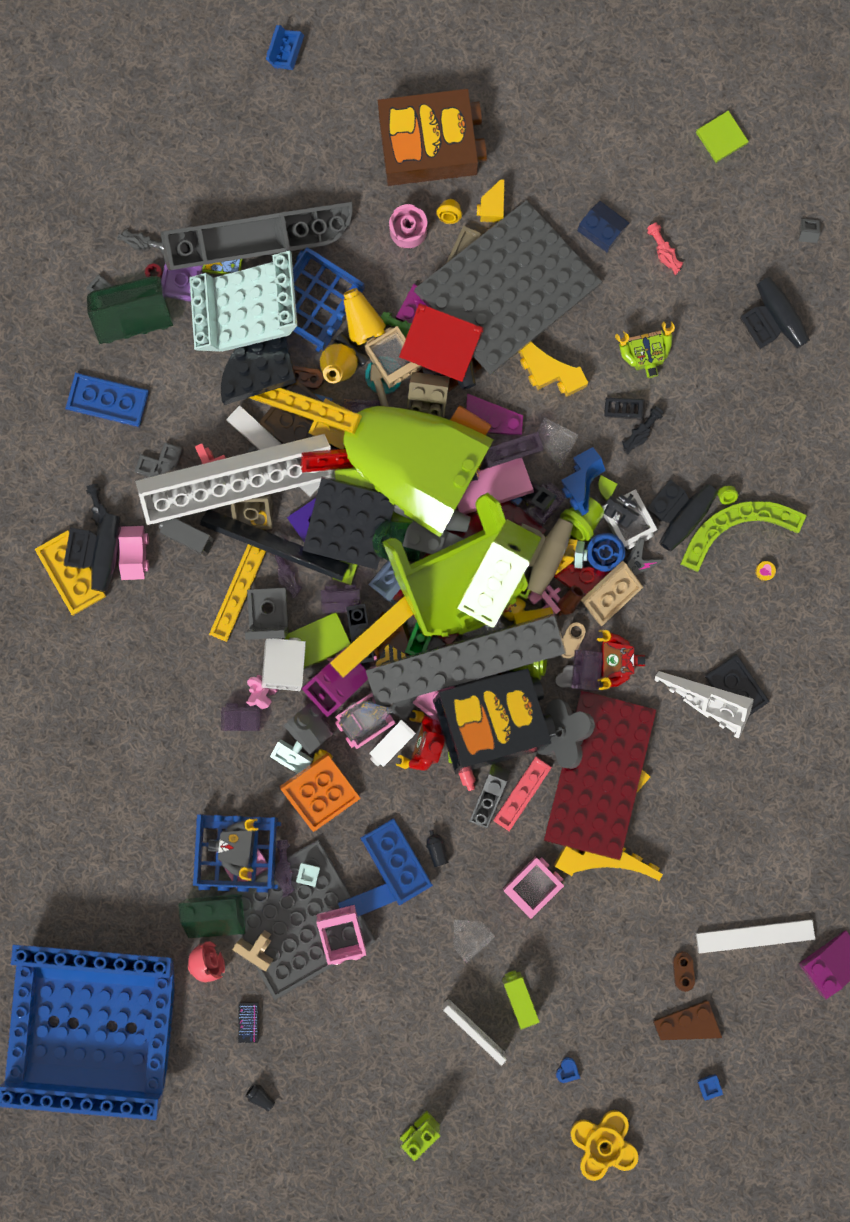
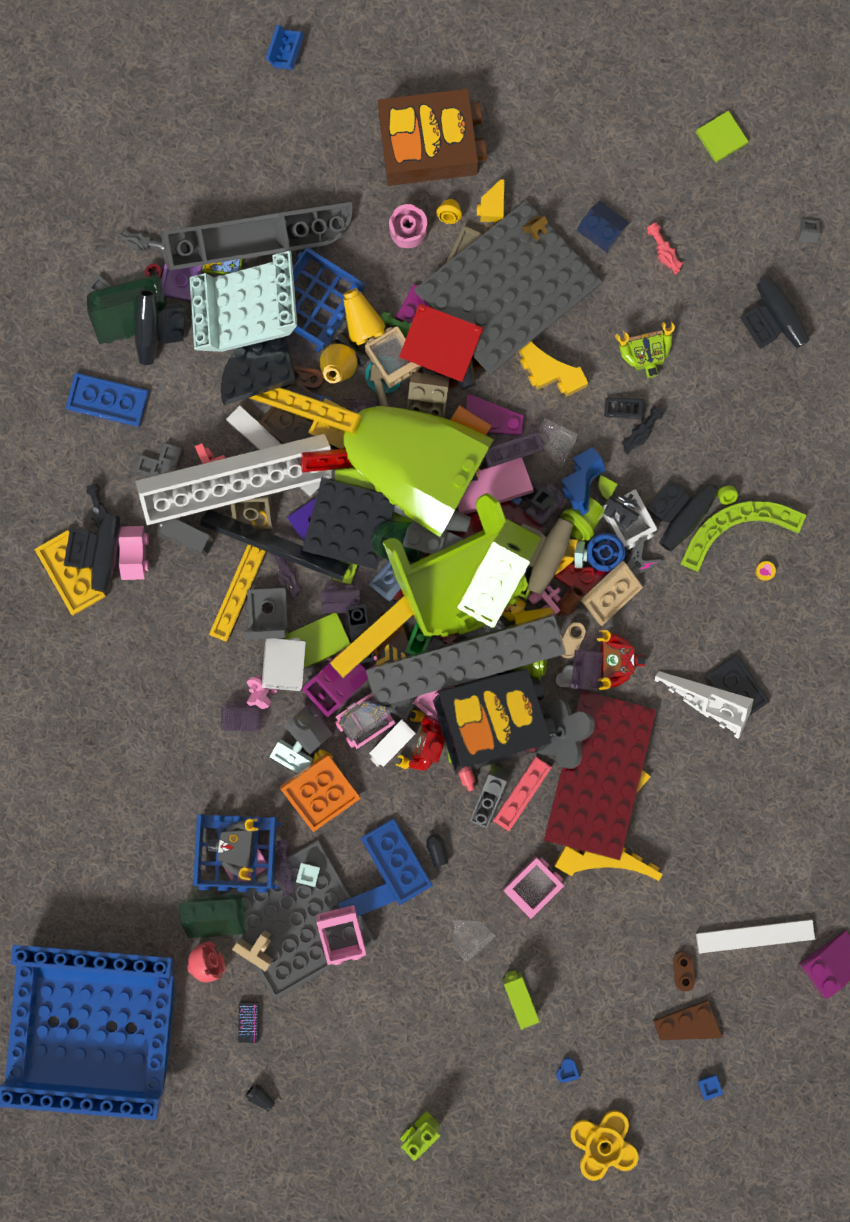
(156, 325): none -> black plate
(474, 1031): white tile -> none
(535, 224): none -> pearl gold tile

